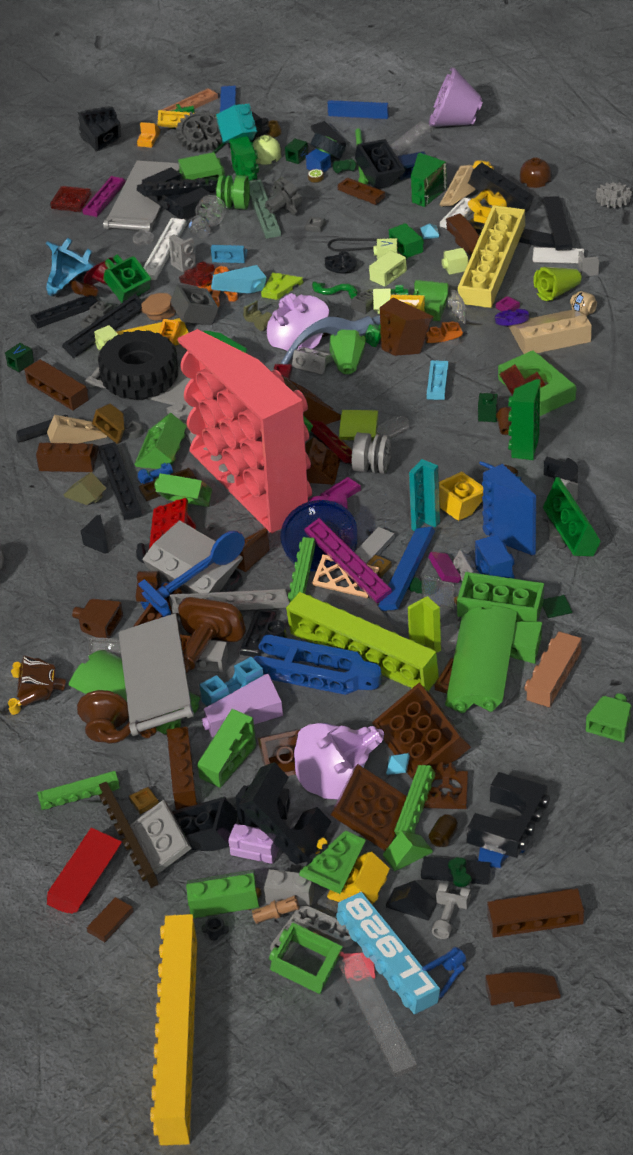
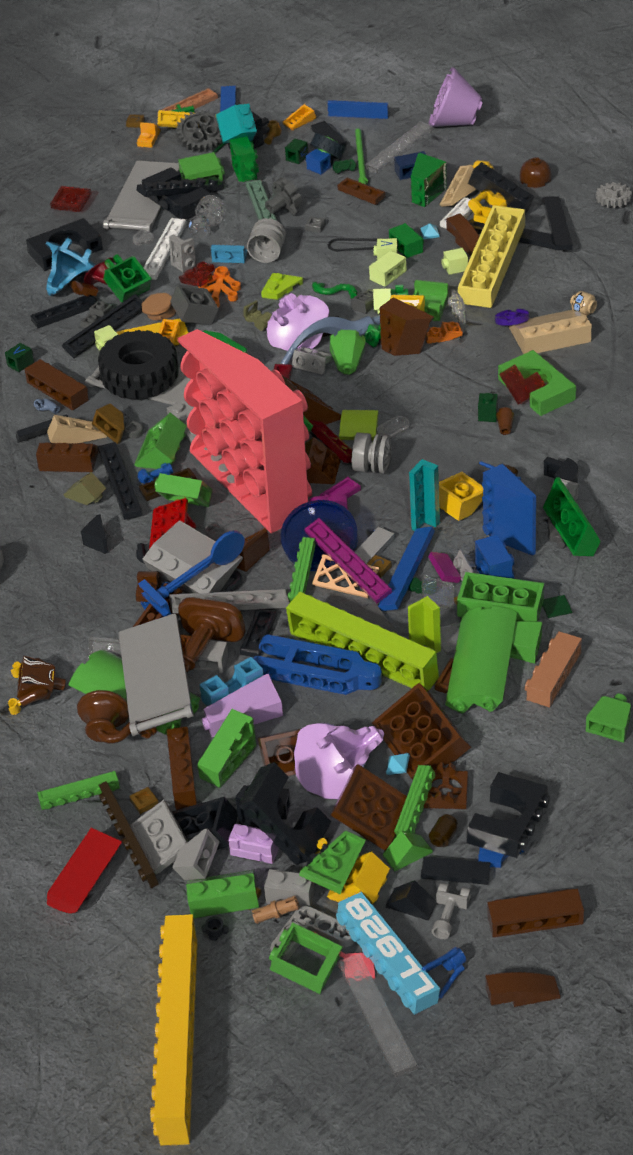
(46, 404): none -> sand blue arm
(78, 231): none -> black arch
(99, 126): black slope -> none
(99, 617): reddish brown torso -> none
(104, 196): magenta tile -> none
(109, 919): reddish brown tile -> none
(134, 121): none -> pearl gold tile
(196, 856): none -> light grey slope
(234, 192): bright green wheel -> none
(242, 280): medium azure slope -> none
(266, 240): none -> light grey wheel
(267, 149): yellowish green cylinder -> none
(276, 628): black wheel -> none
(302, 115): none -> light orange slope
(315, 175): tile -> none
(340, 263): black dish -> none
(378, 163): black slope -> none
(437, 380): medium azure plate -> none
(458, 871): dark green piece -> none
(507, 303): magenta tile -> none
(524, 420): green slope -> none
(550, 255): white tile -> none
(555, 281): lime cone -> none
(588, 266): light grey panel -> none

